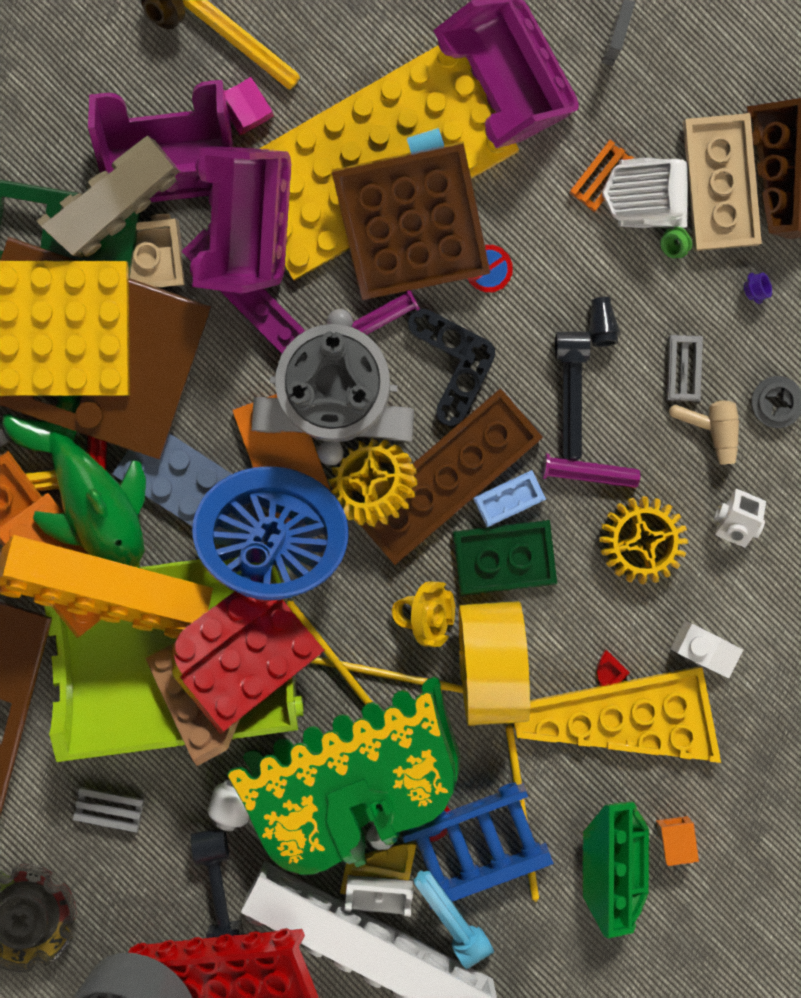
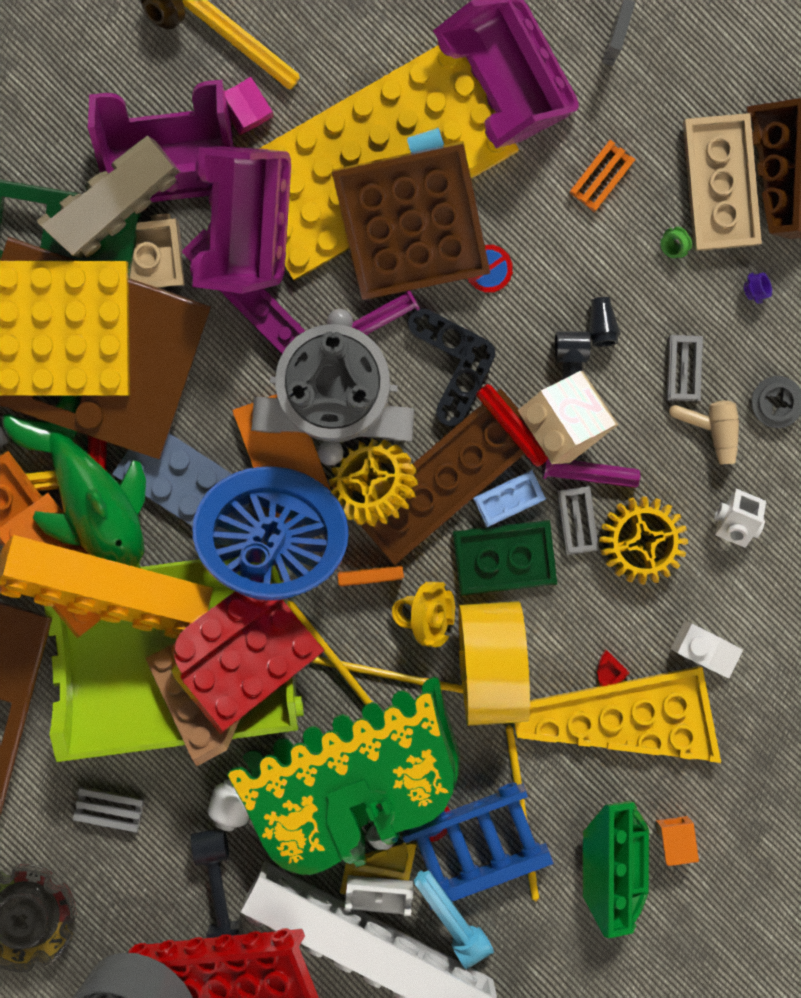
(370, 575): none -> orange tile
(512, 424): none -> red axle
(567, 418): none -> tan slope
(581, 548): none -> light grey tile
(648, 193): white piece -> none

